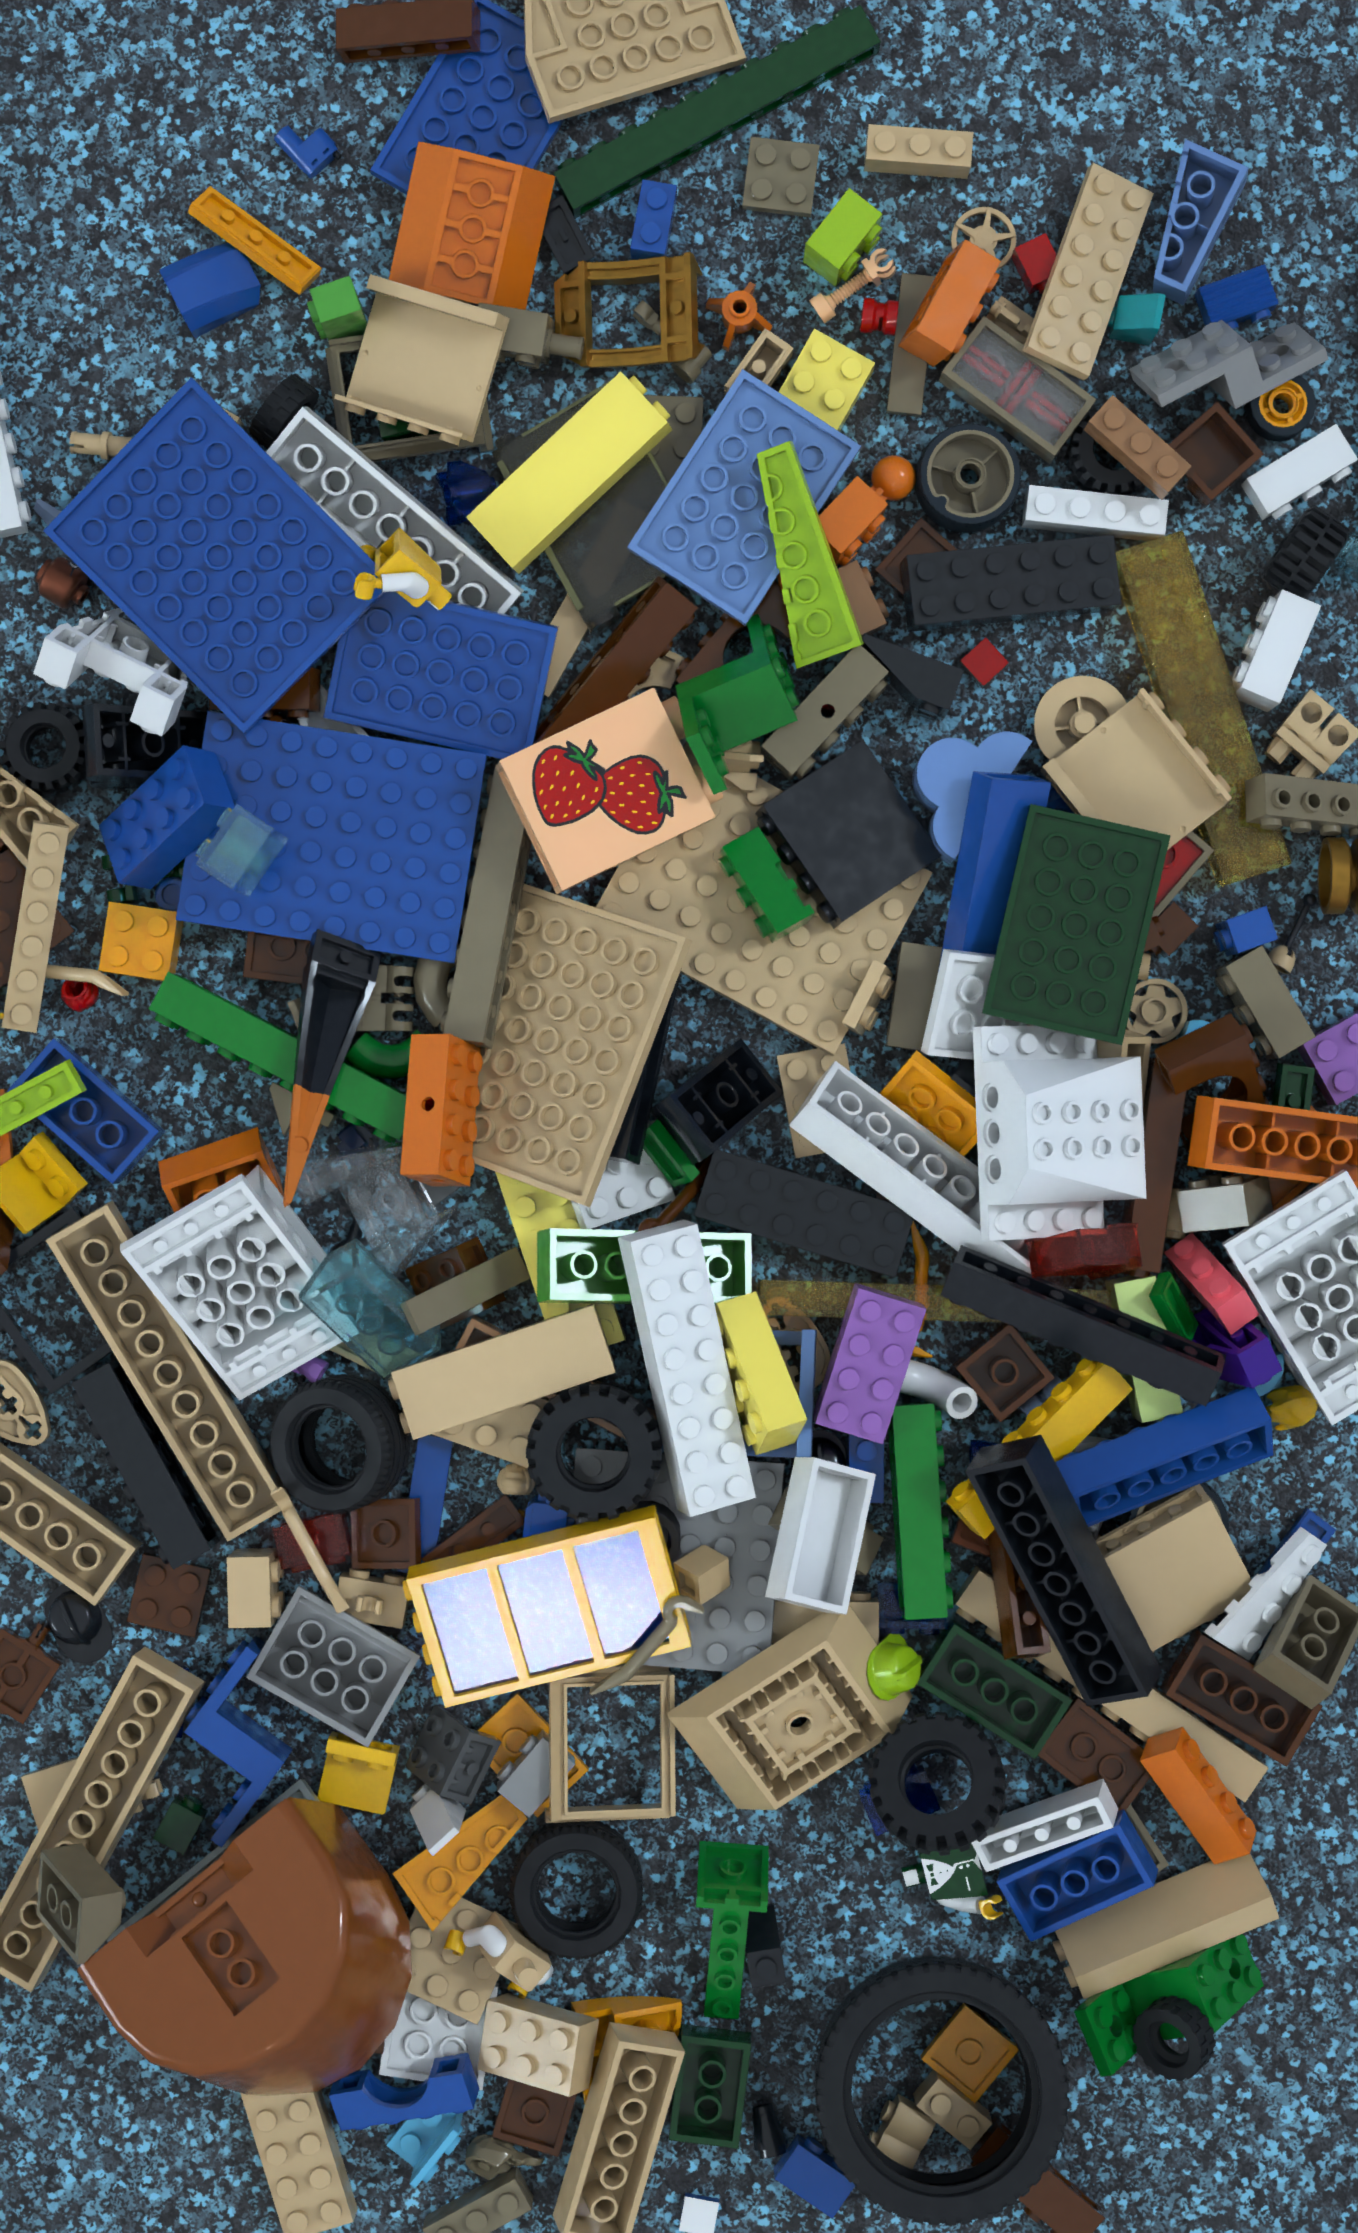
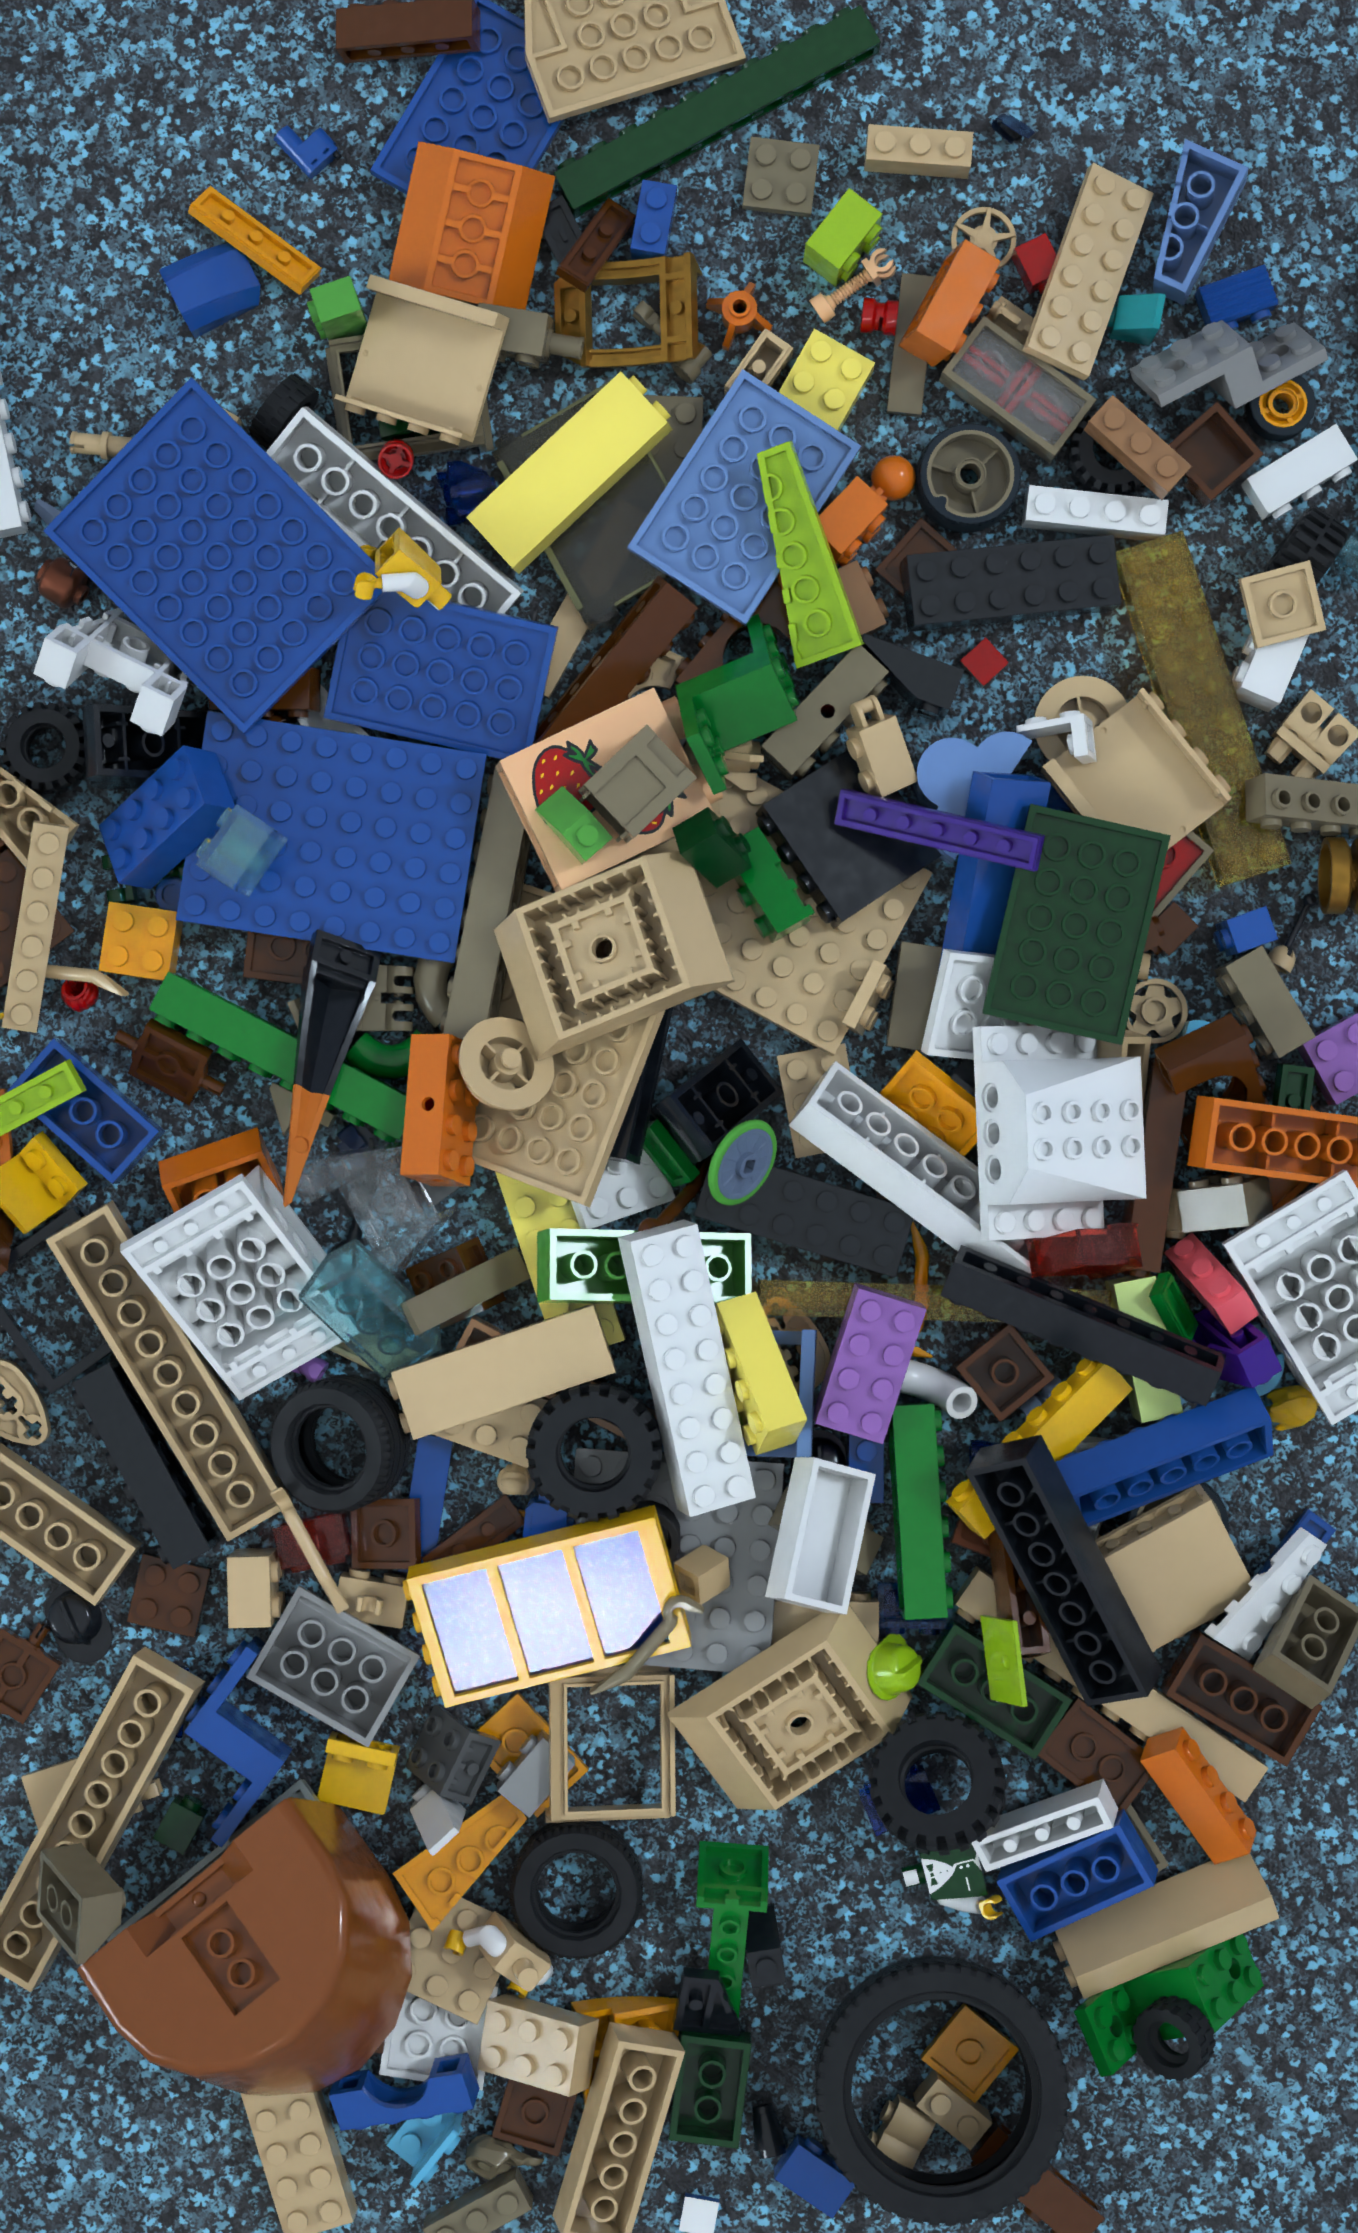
(170, 1061): none -> reddish brown plate
(393, 464): none -> red wheel
(503, 1066): none -> tan wheel
(573, 824): none -> bright green slope
(596, 245): none -> reddish brown tile
(637, 784): none -> dark tan container
(658, 959): none -> tan slope
(704, 2004): none -> black wing
(713, 847): none -> dark green brick
(742, 1162): none -> sand blue wheel
(879, 749): none -> tan brick
(939, 829): none -> dark purple tile
(1003, 1660): none -> lime piece
(1013, 124): none -> dark blue piece
(1080, 742): none -> white bracket
(1282, 604): none -> tan plate

